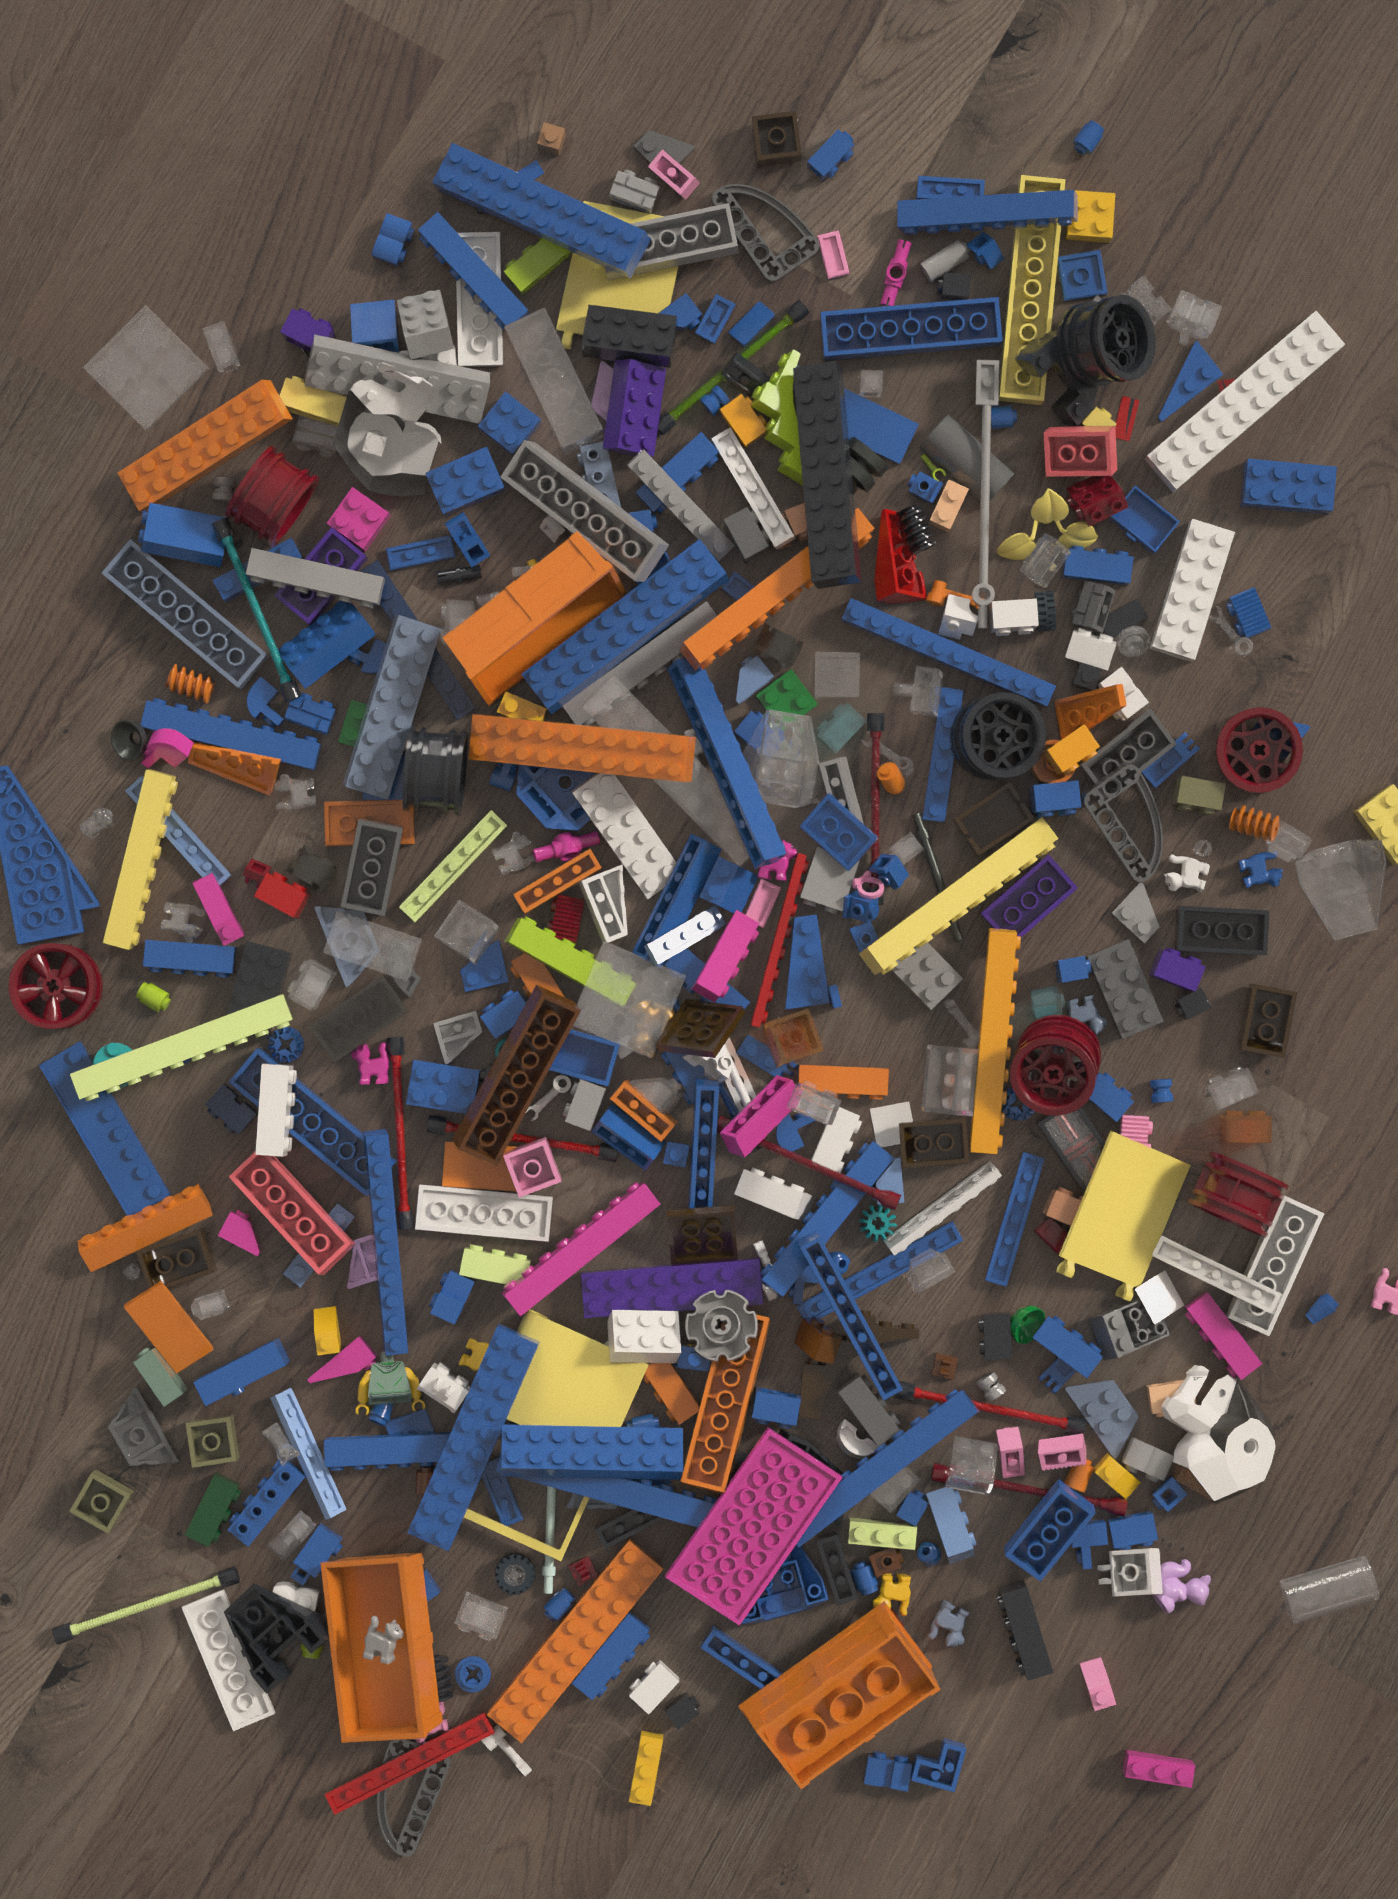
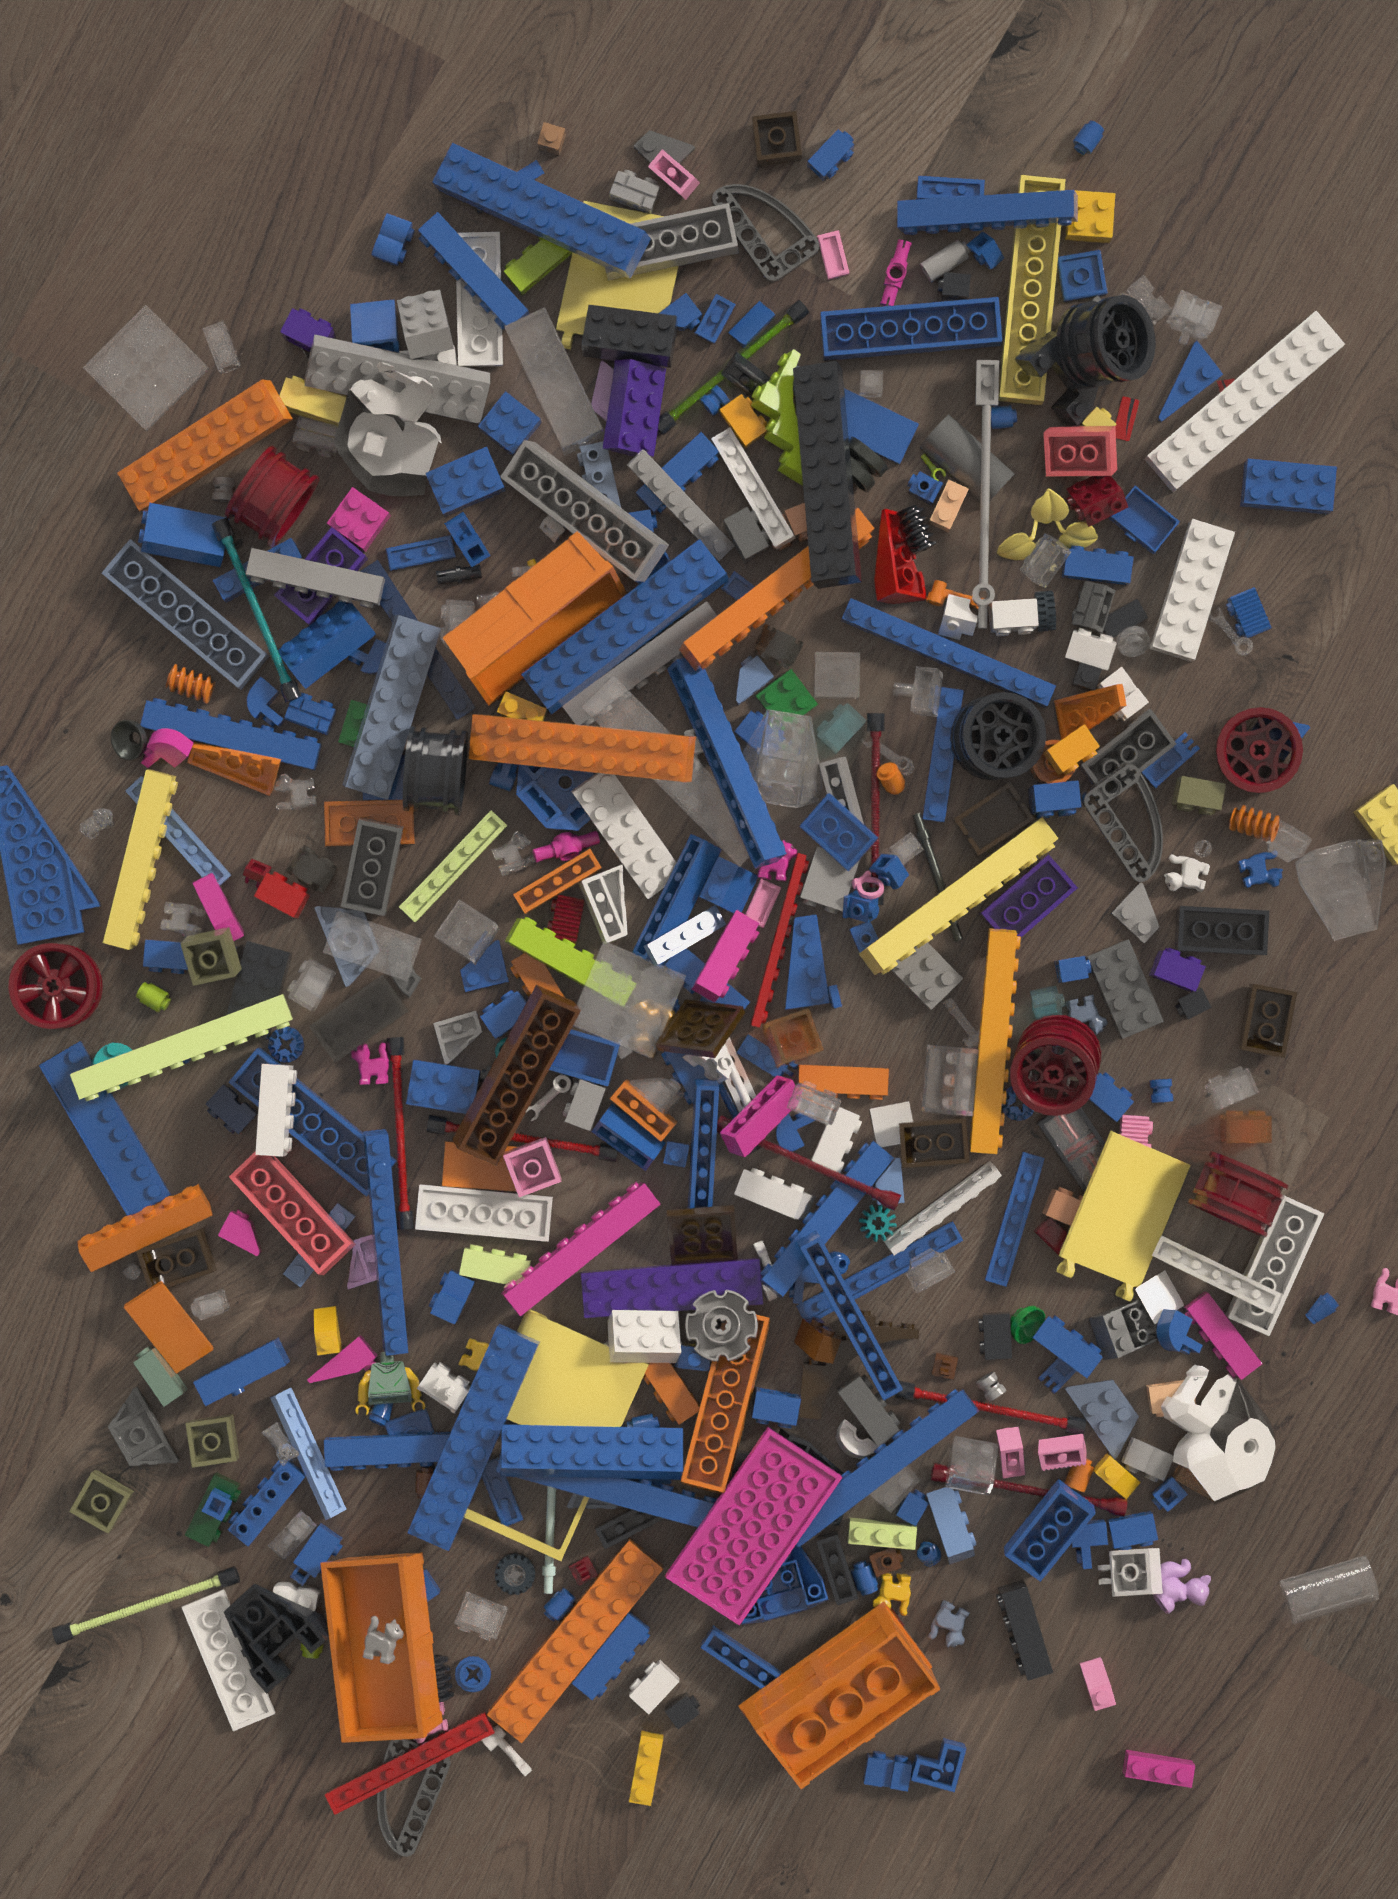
(211, 956): none -> olive brick
(217, 1504): none -> blue brick
(1173, 1330): none -> blue brick

